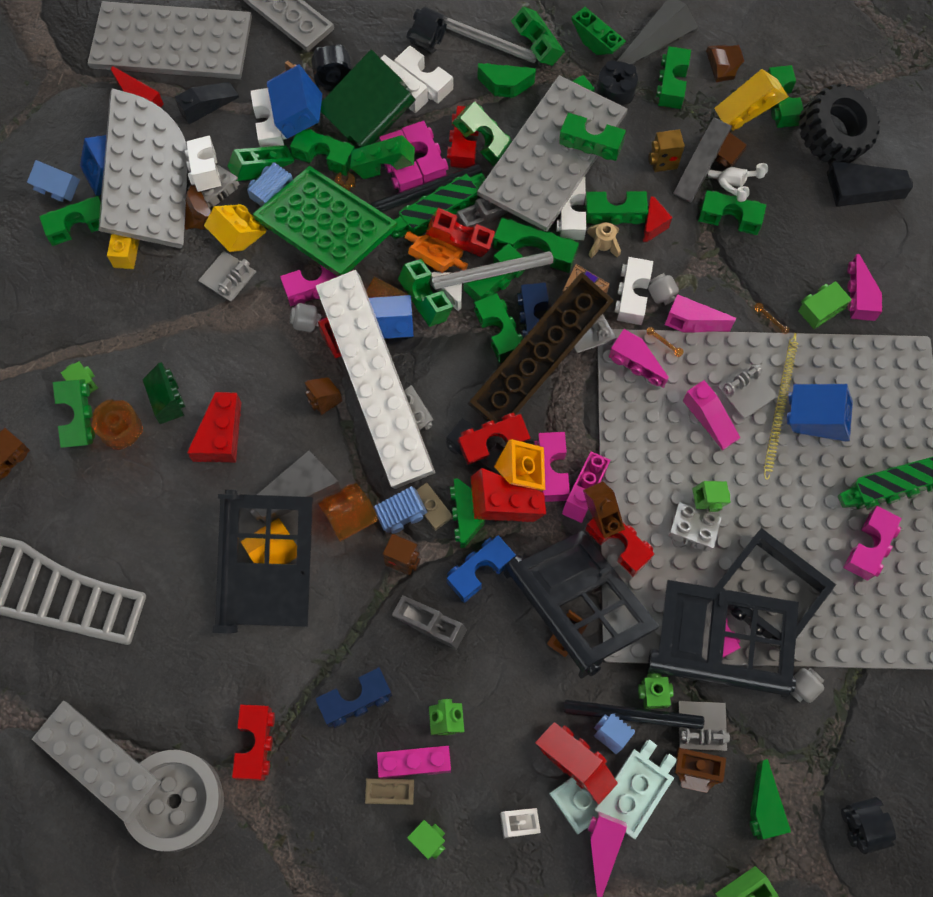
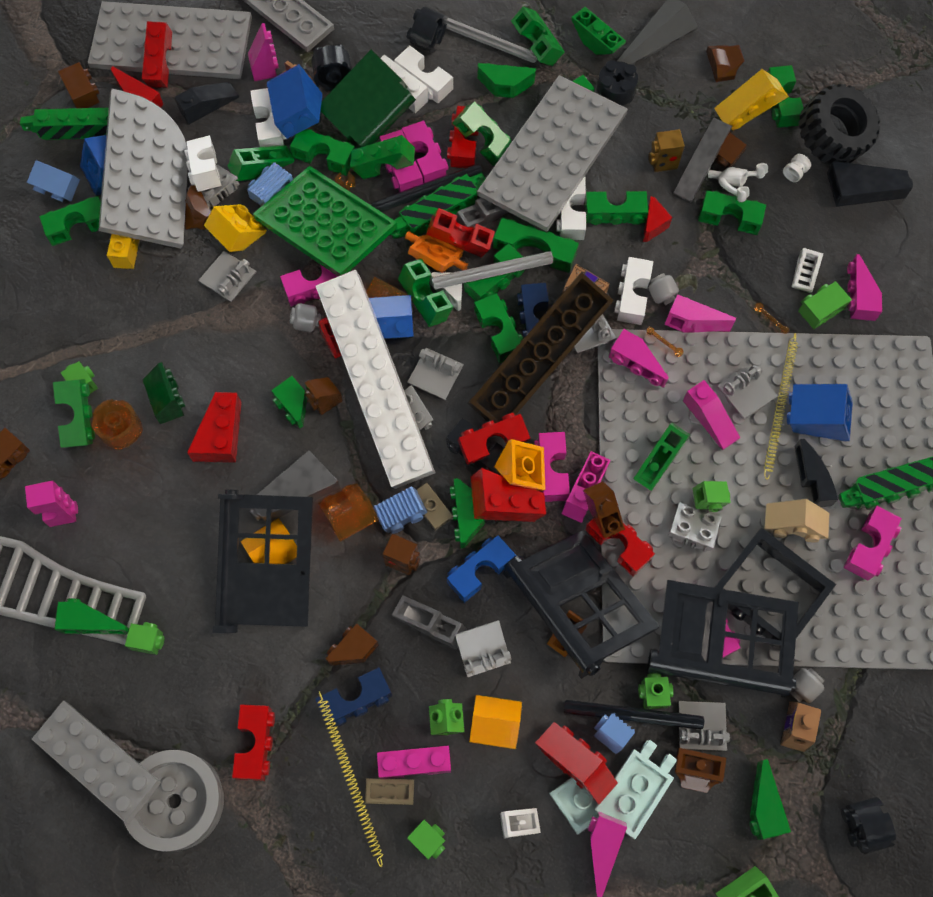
(52, 502): none -> dark pink arch
(67, 123): none -> green hinge
(78, 85): none -> reddish brown brick
(79, 618): none -> green slope
(145, 638): none -> bright green brick
(157, 42): none -> red arch
(261, 54): none -> dark pink slope
(292, 399): none -> green slope
(349, 779): none -> light yellow piece
(354, 647): none -> reddish brown slope
(435, 373): none -> light grey hinge
(483, 648): none -> light grey hinge
(495, 722): none -> light orange slope
(604, 238): tan brick -> none
(606, 144): green arch -> none
(662, 456): none -> green slope
(676, 64): green arch -> none
(797, 518): none -> tan brick
(799, 165): none -> white wheel
(800, 724): none -> medium nougat torso
(810, 255): none -> white slope
(815, 475): none -> black slope

